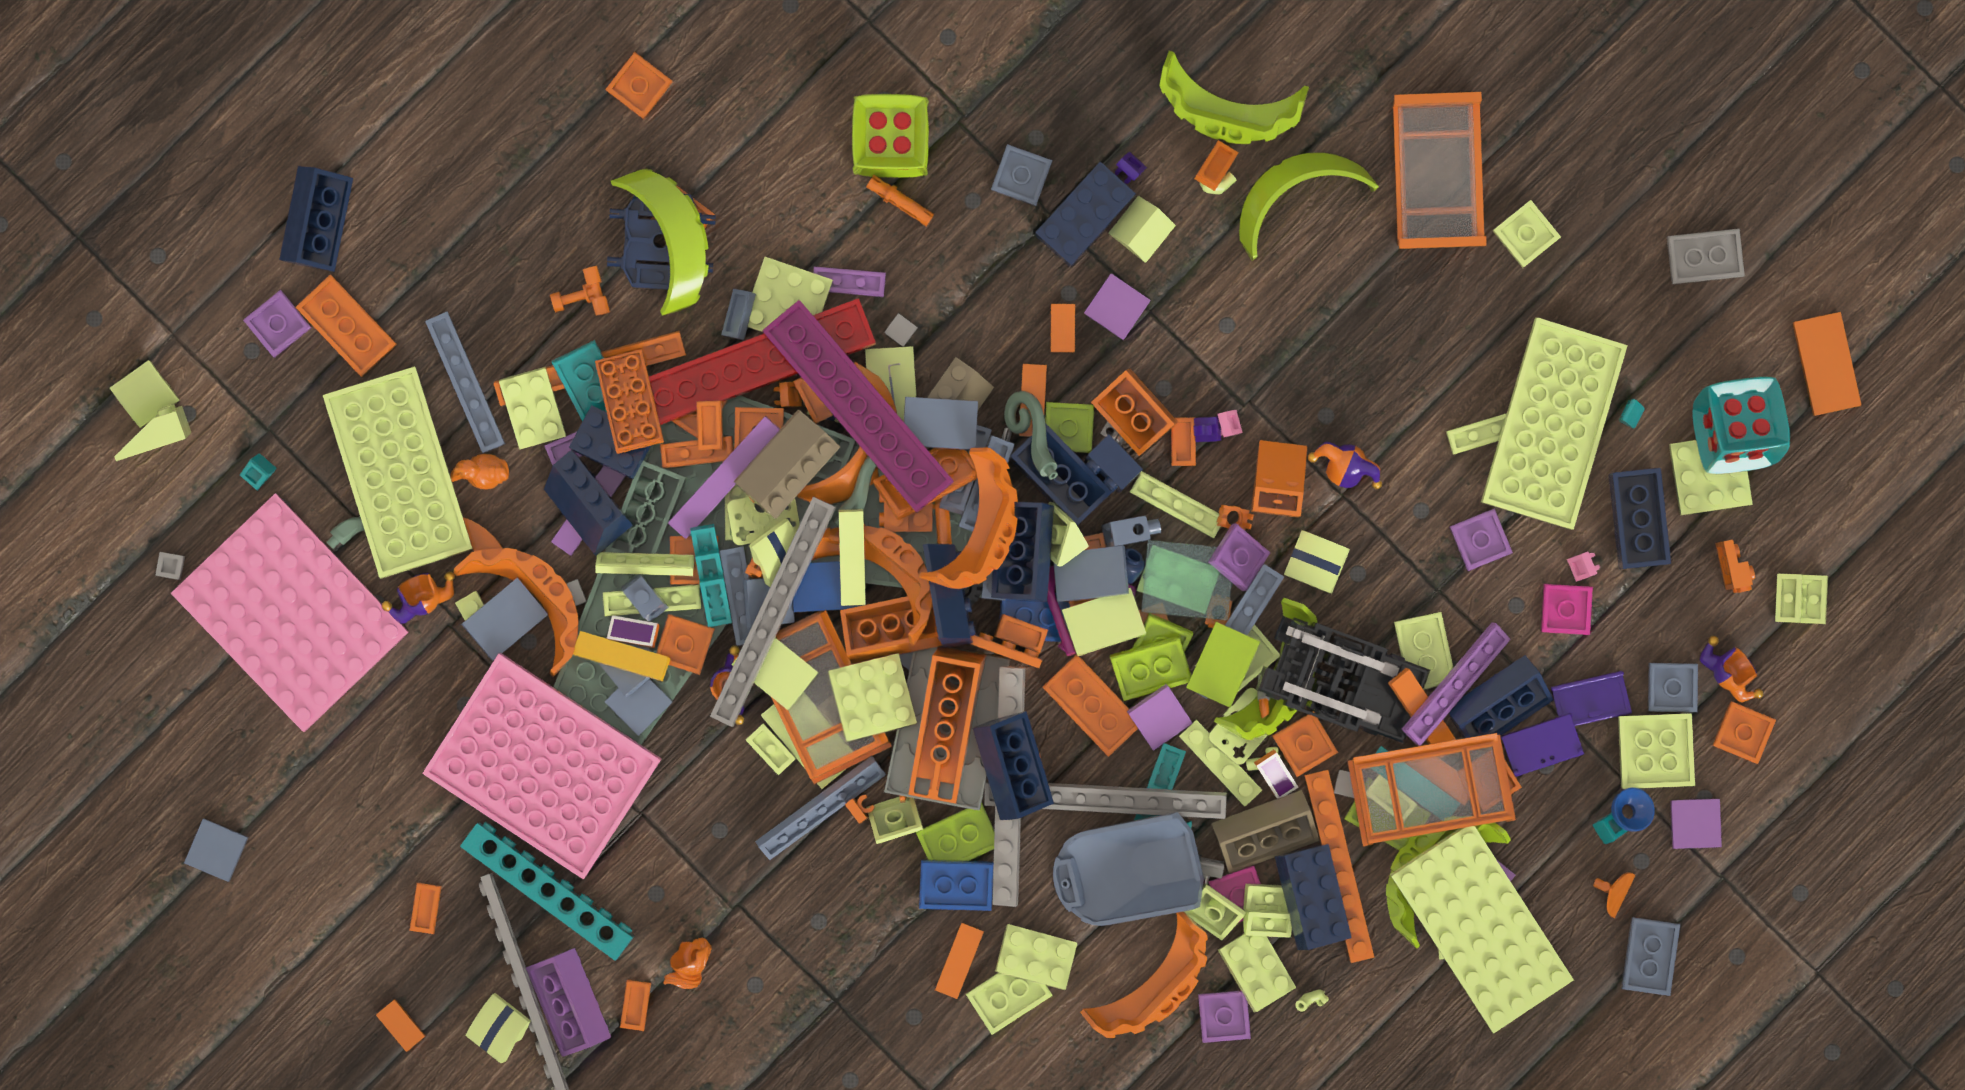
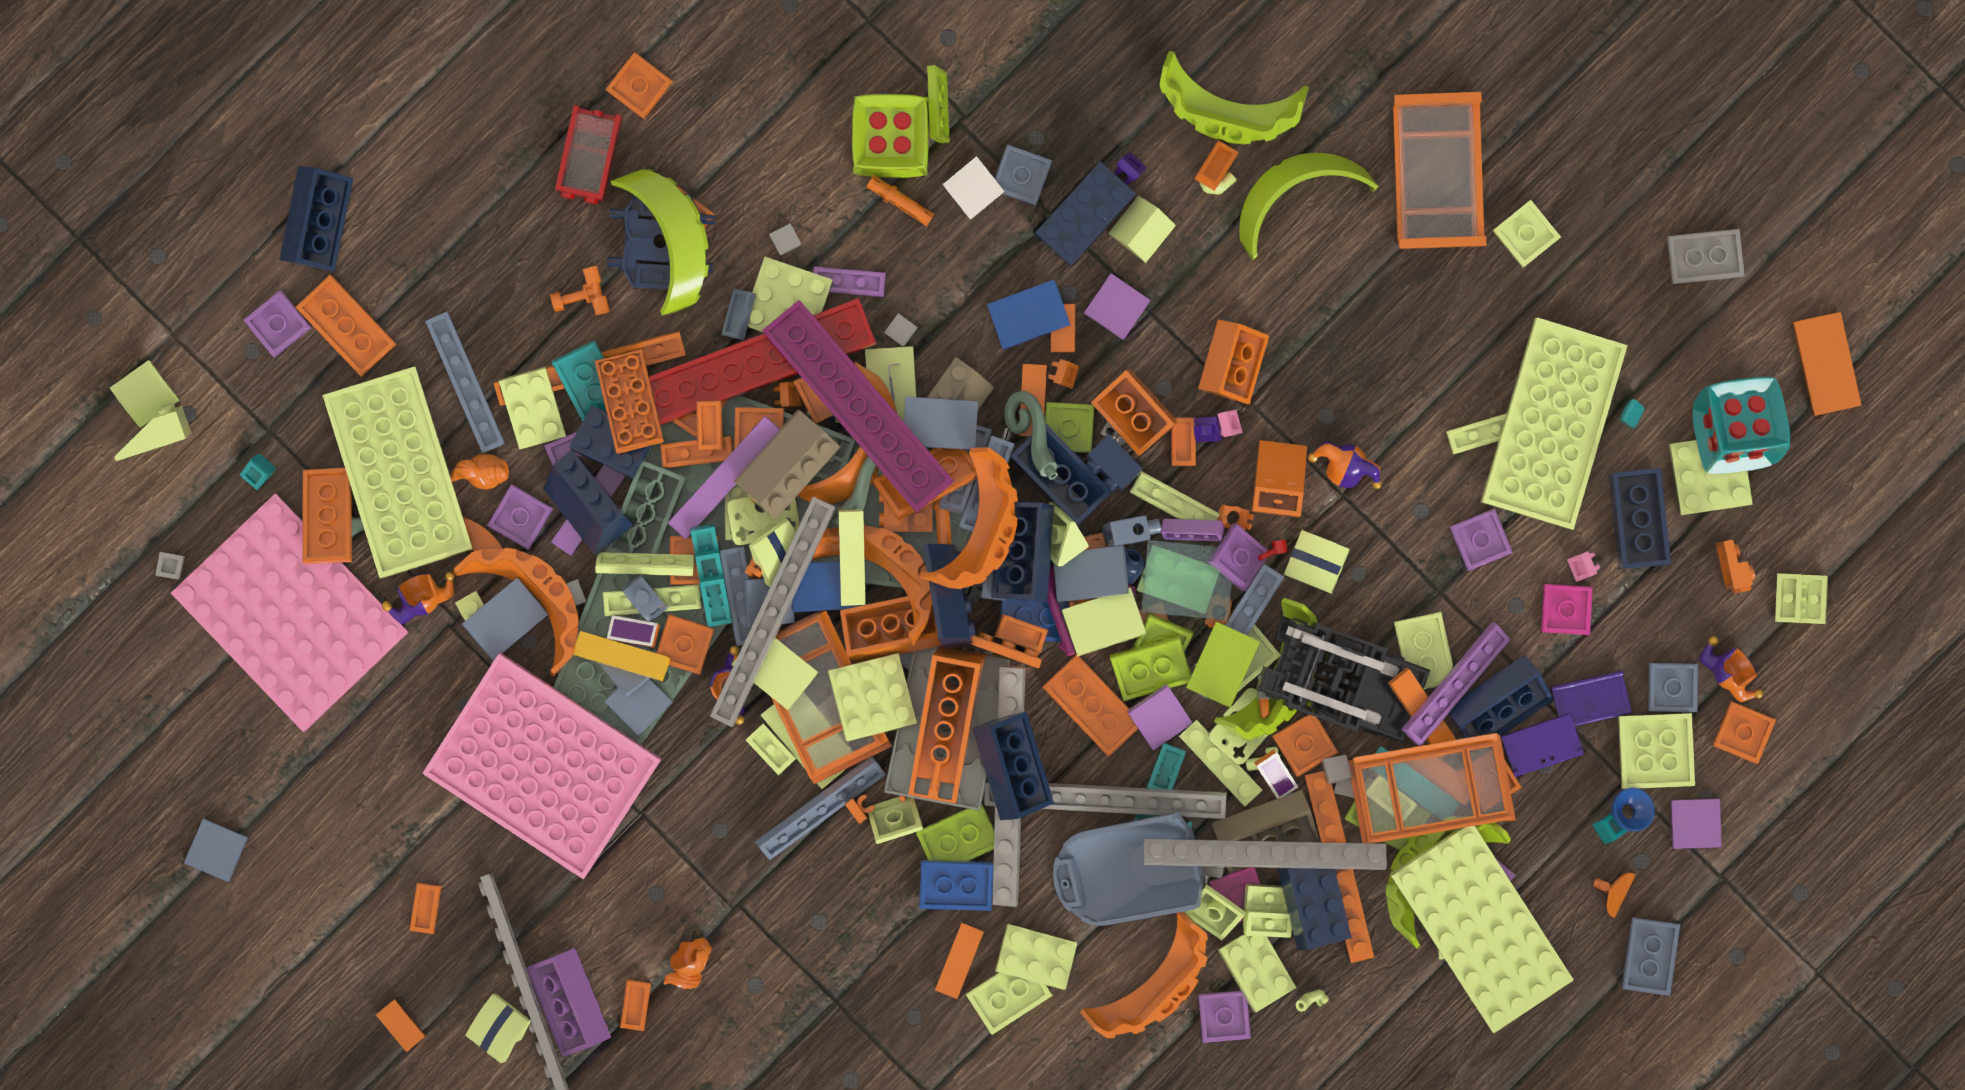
(326, 516): none -> orange tile
(475, 845): teal brick -> none
(520, 517): none -> medium lavender tile
(588, 155): none -> clear door
(785, 239): none -> light grey tile
(938, 104): none -> lime tile
(973, 187): none -> white sticker
(1029, 314): none -> blue tile
(1065, 373): none -> orange tile
(1192, 530): none -> medium lavender piece
(1233, 361): none -> orange slope
(1264, 854): none -> light grey plate
(1278, 548): none -> red hand
(1336, 769): none -> light grey tile

